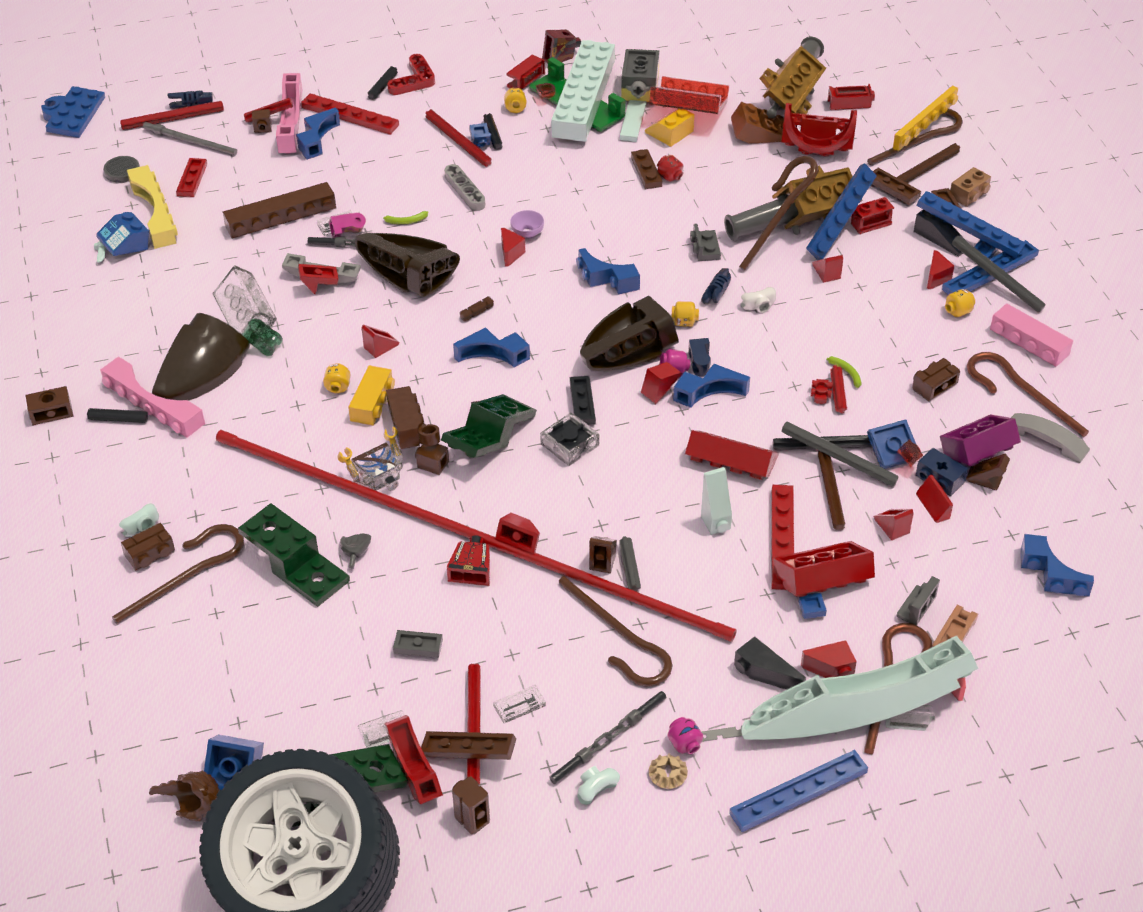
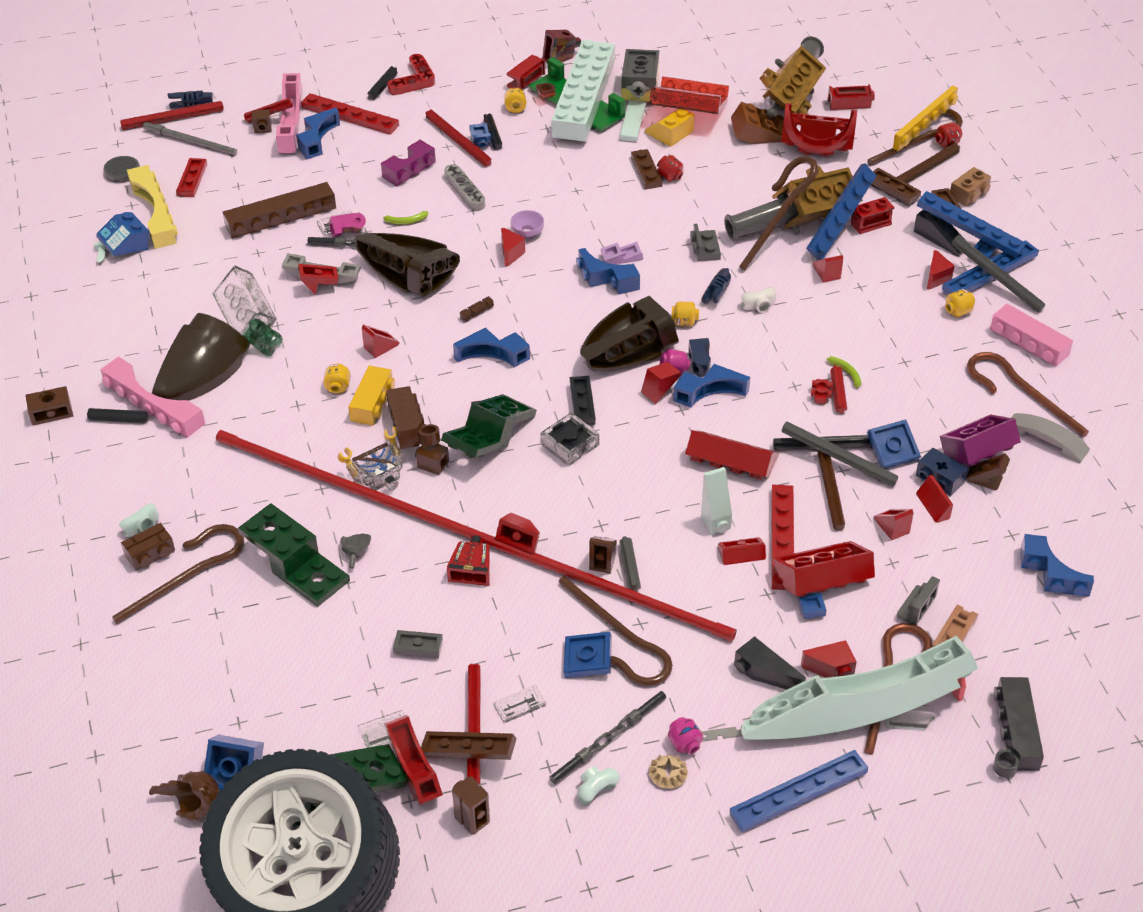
(71, 113): blue plate -> none
(400, 170): none -> magenta arch
(587, 654): none -> blue tile
(616, 255): none -> lavender slope
(742, 550): none -> red slope
(910, 452): clear red plate -> none
(935, 379): reddish brown brick -> none
(948, 134): none -> red head
(1018, 727): none -> black hinge

